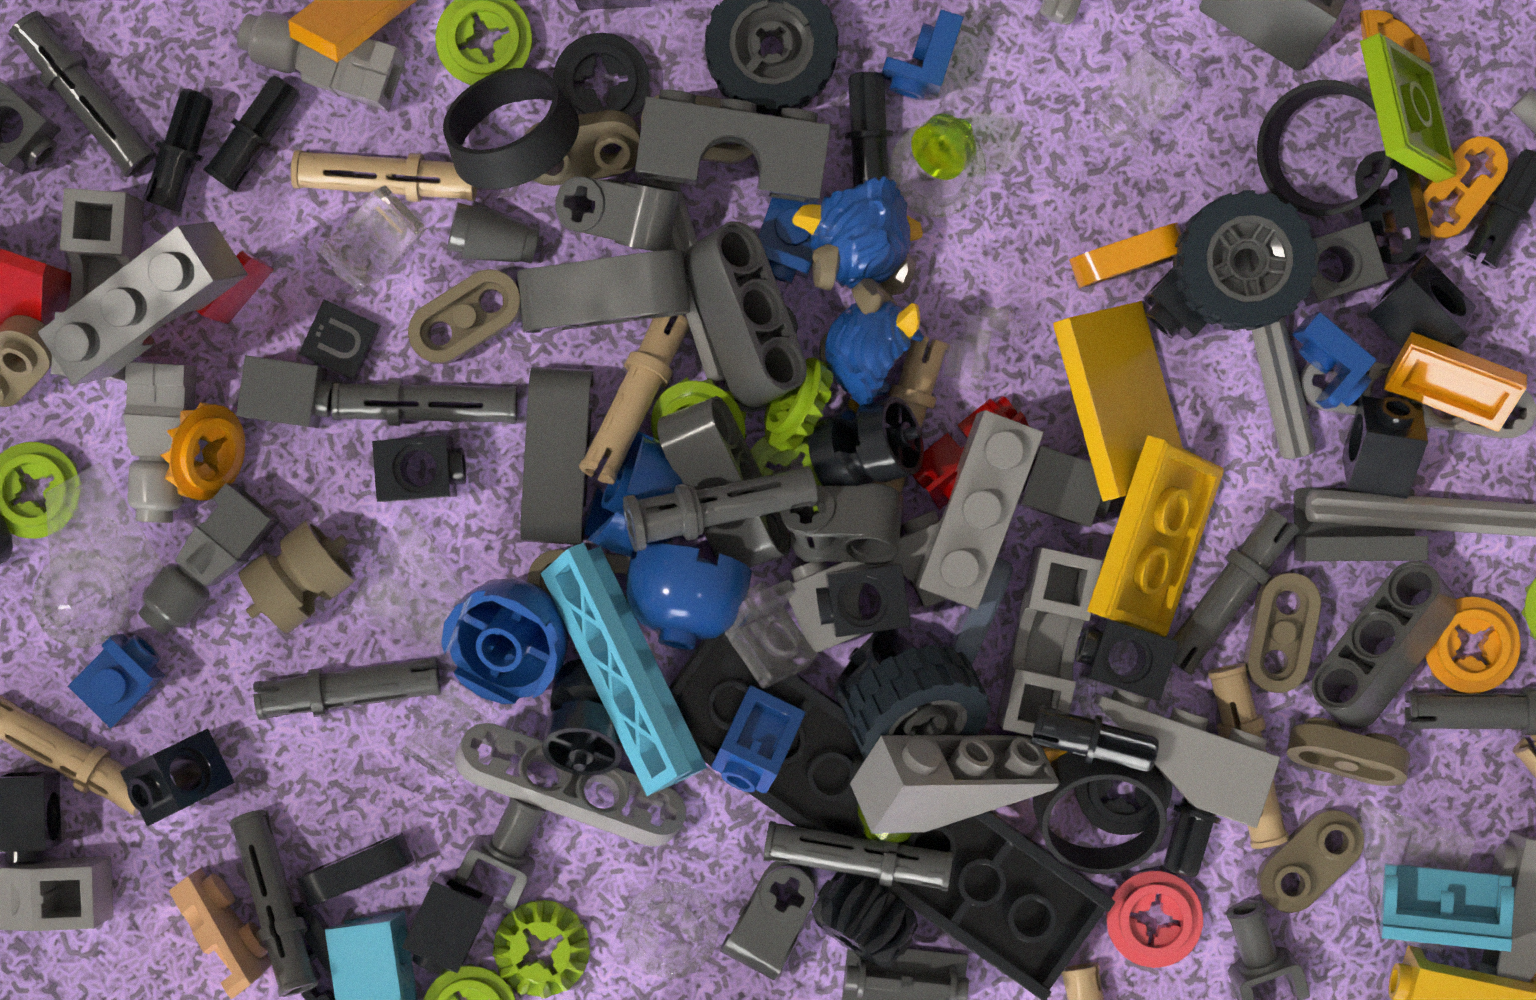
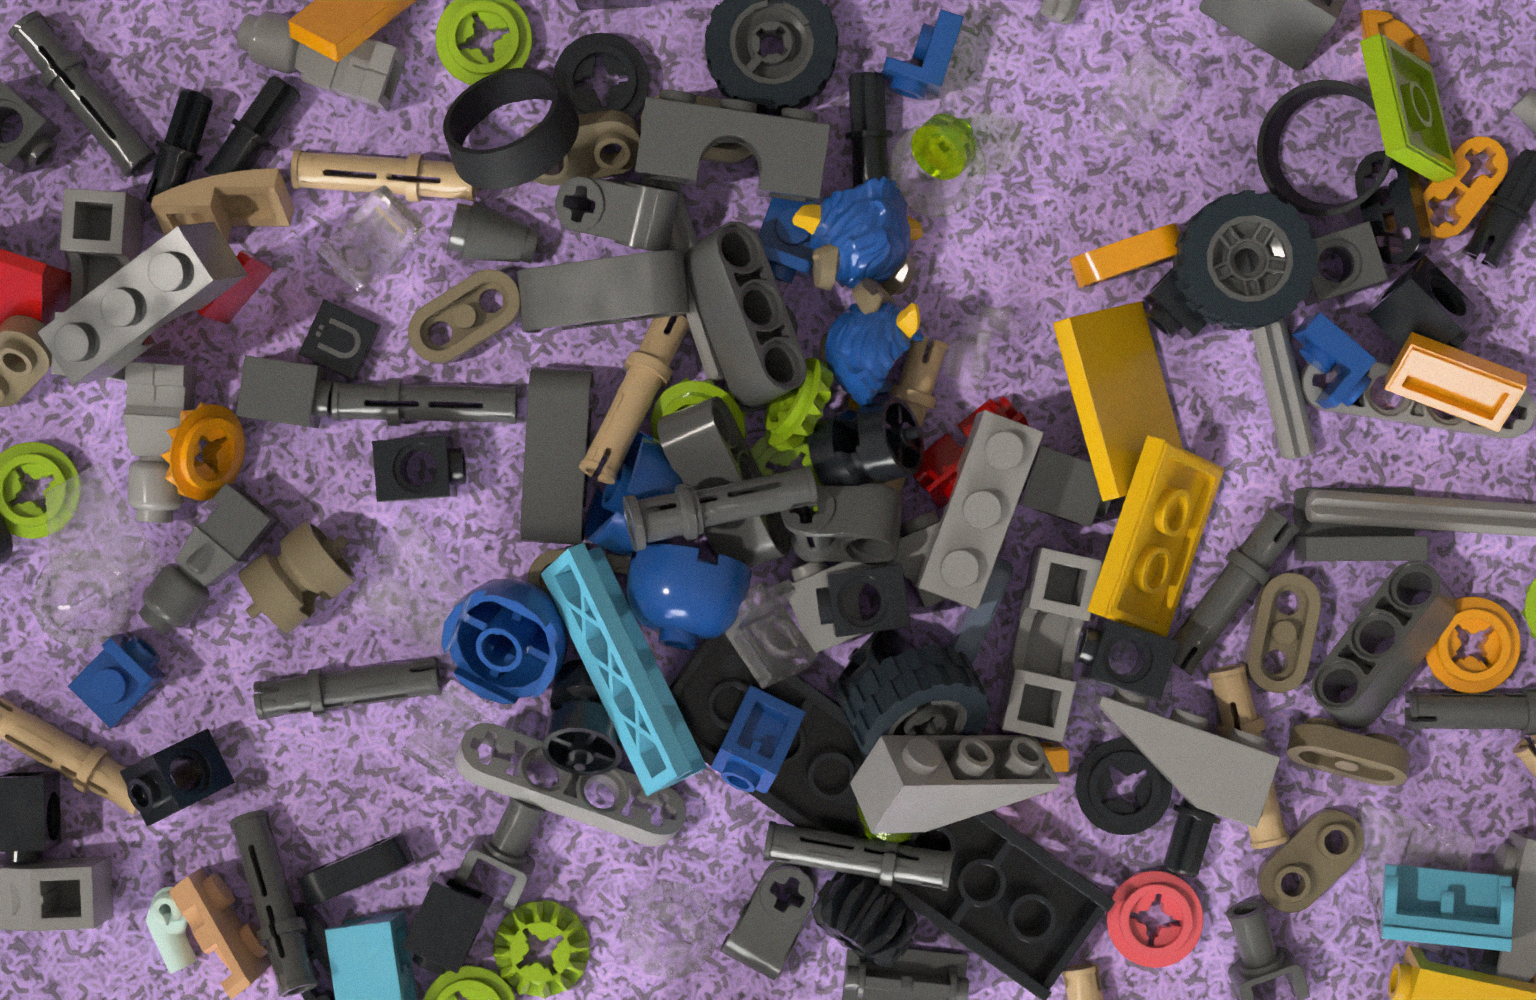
(168, 931): none -> light aqua arm
(228, 200): none -> tan slope
(1073, 772): black tyre -> none
(1094, 739): black axle -> none
(1384, 446): black brick -> none

